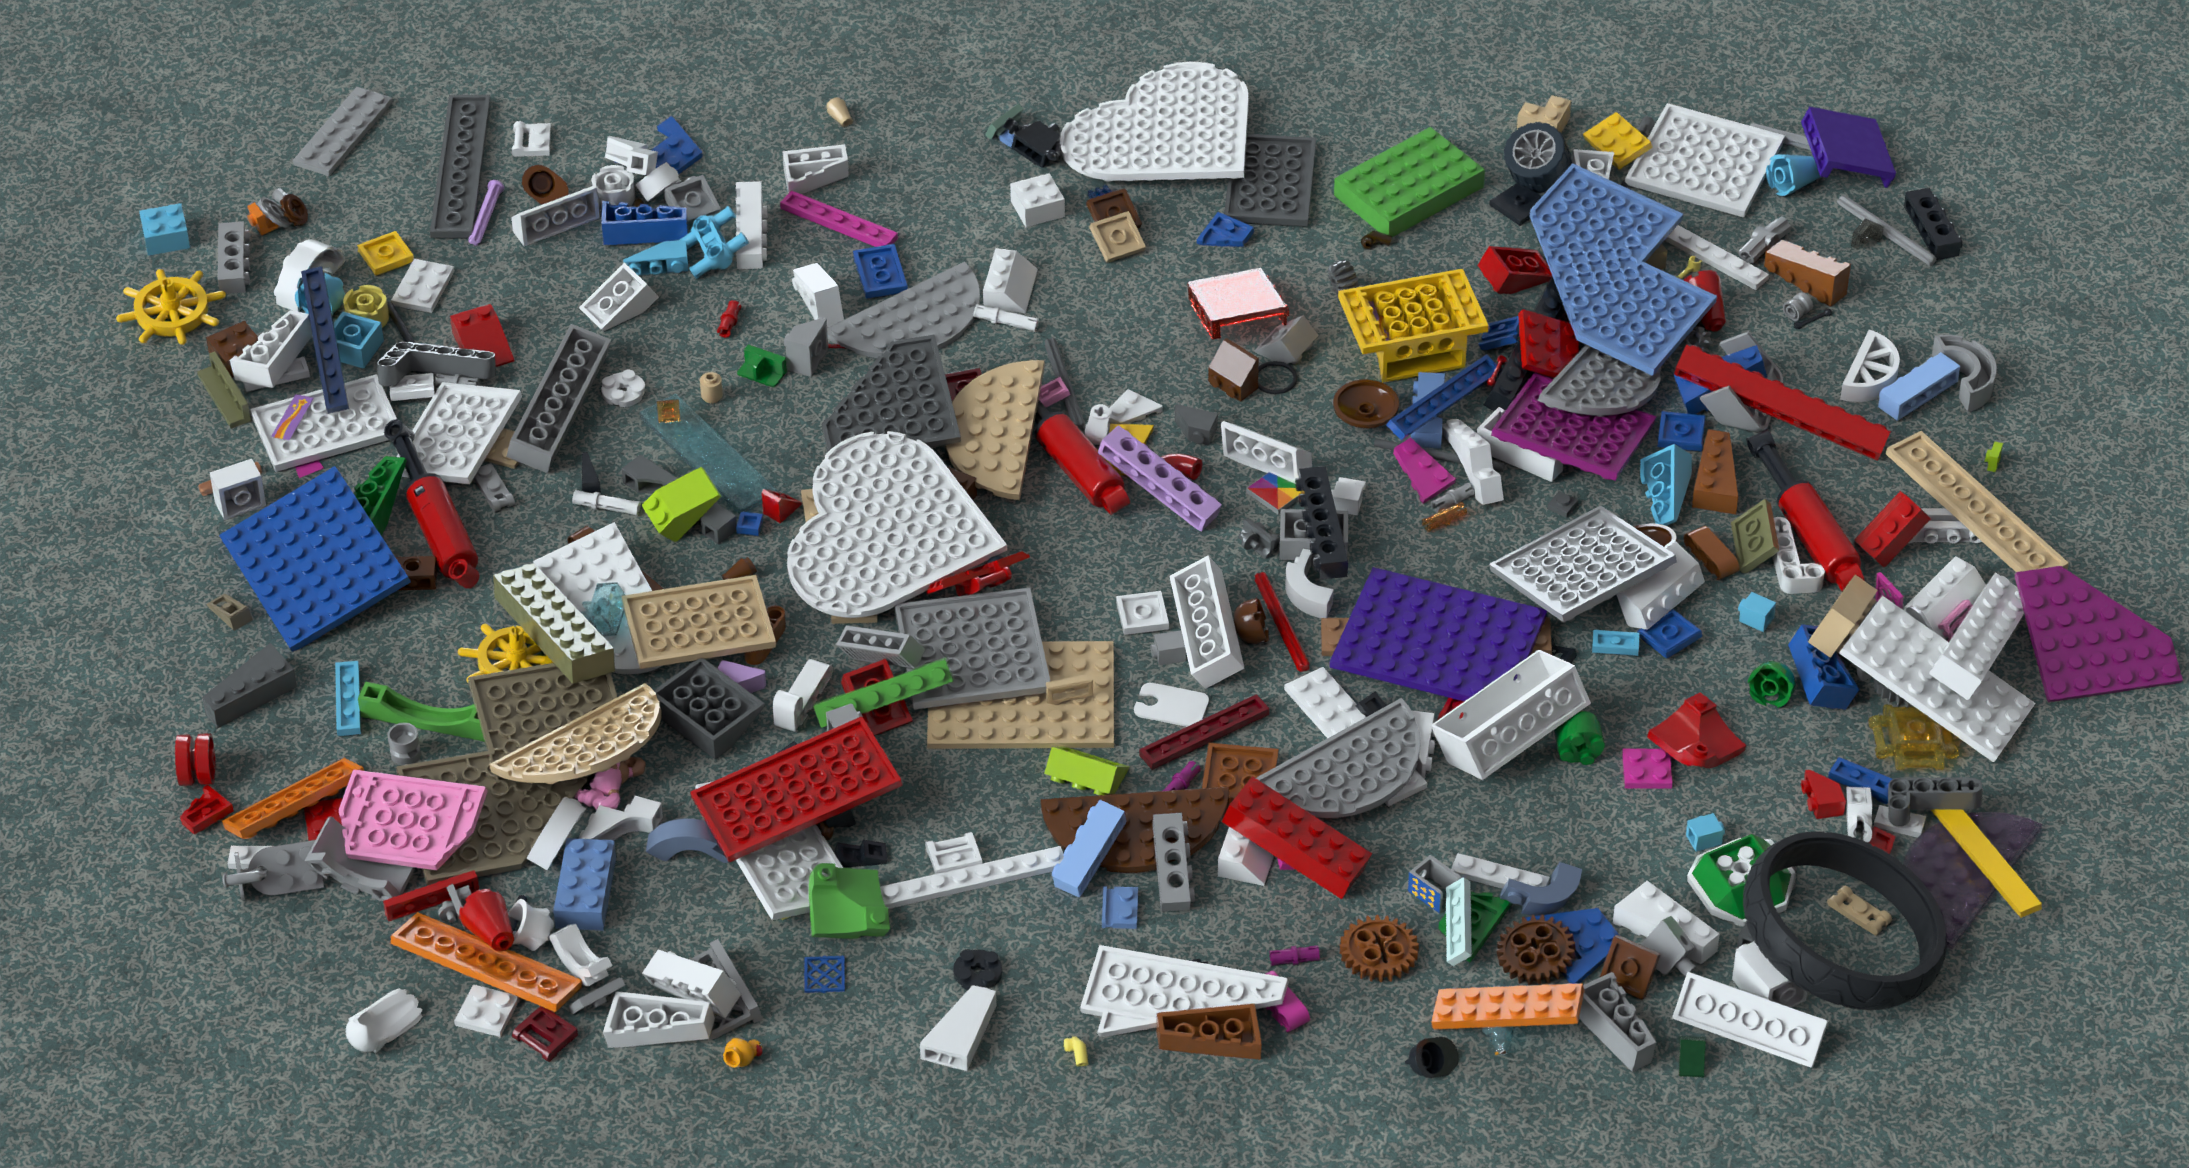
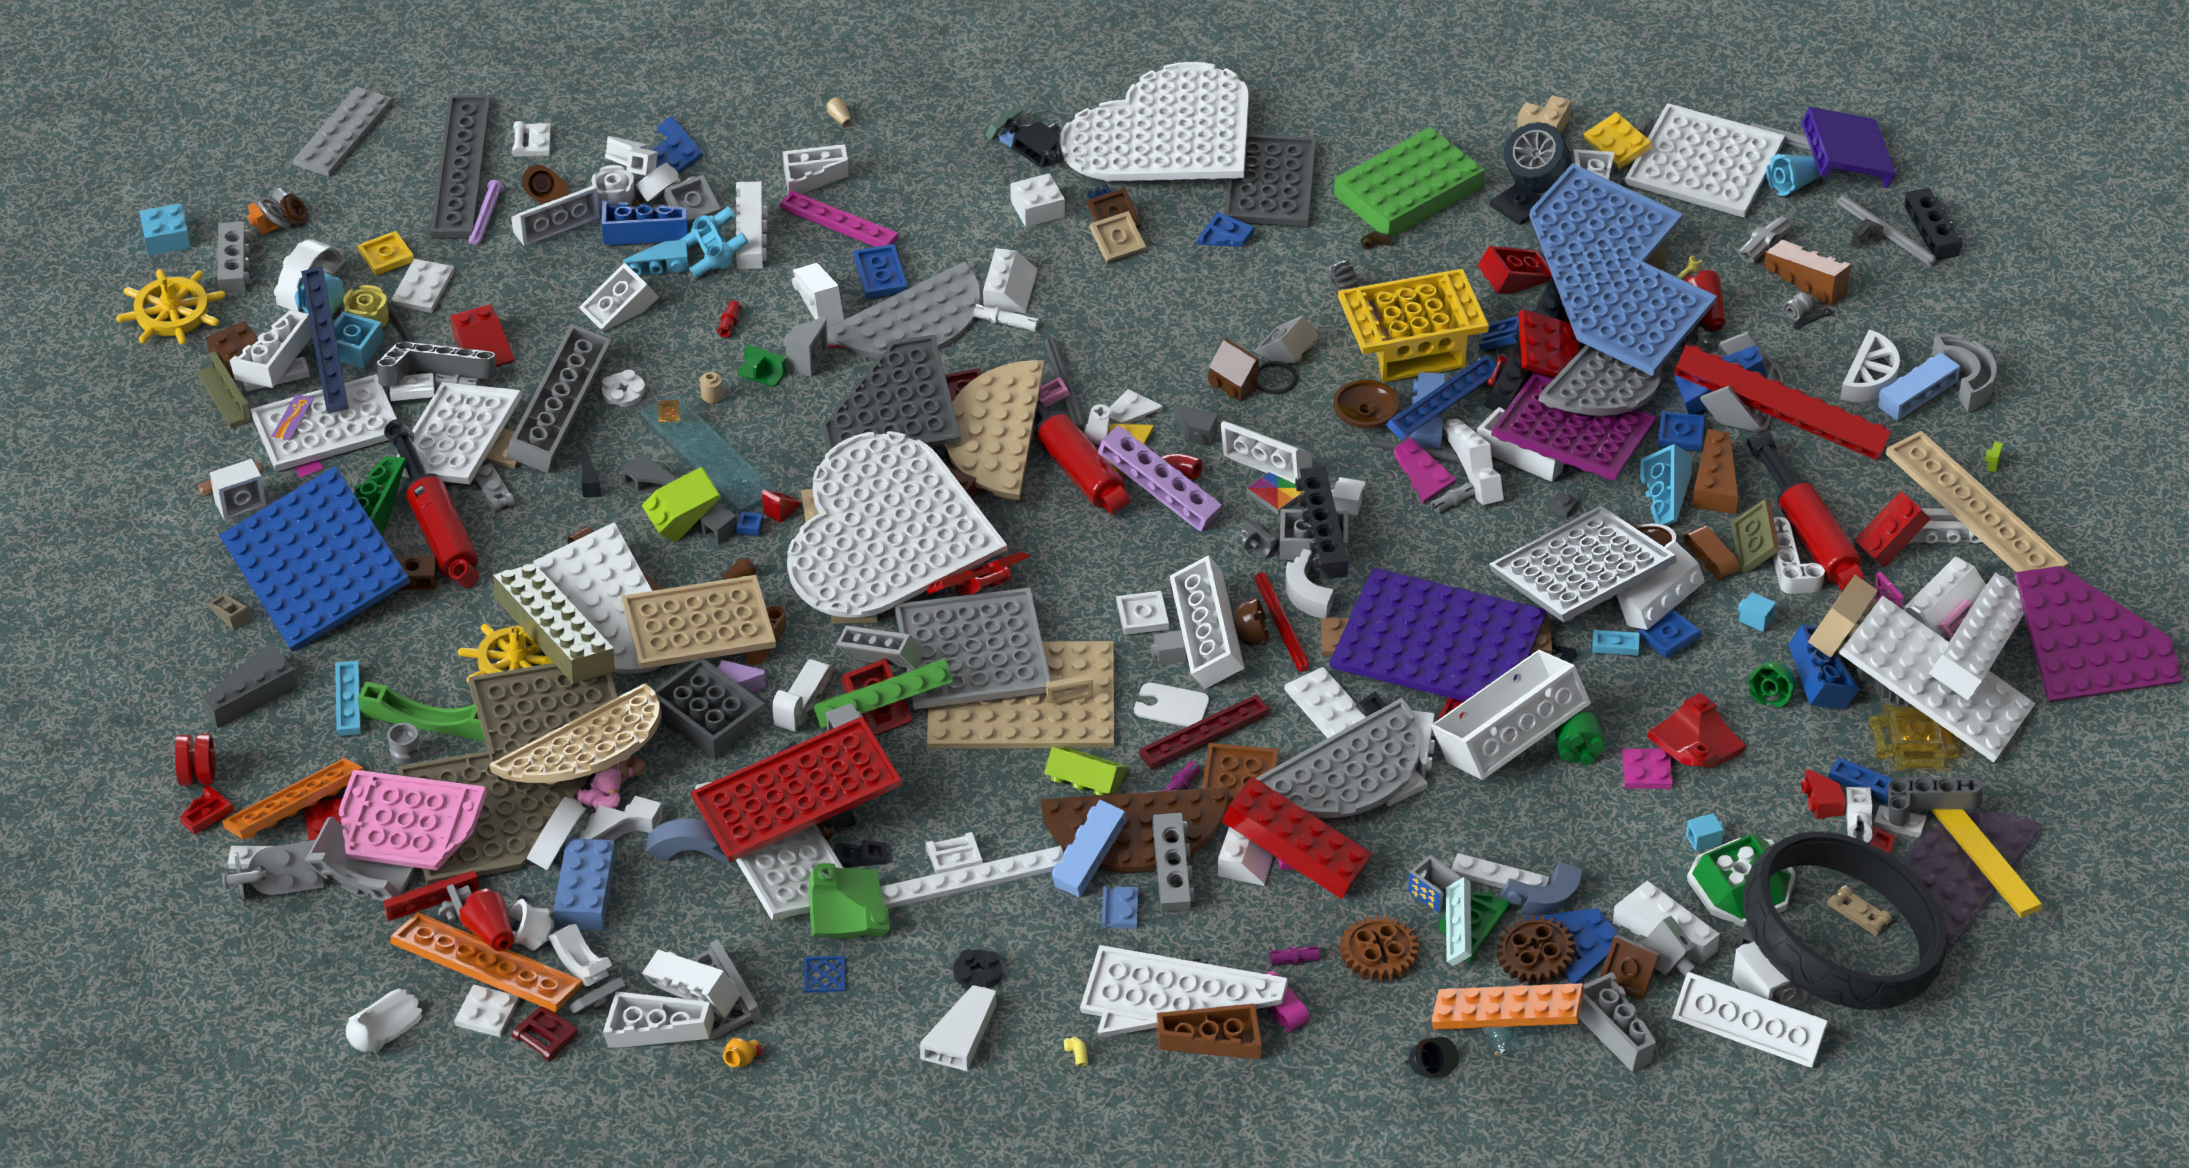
(596, 500): white pin -> none
(605, 609): clear light blue brick -> none
(1235, 299): panel -> none
(1444, 516): clear orange pin -> none
(1691, 1056): dark green slope -> none
(1717, 257): white plate -> none

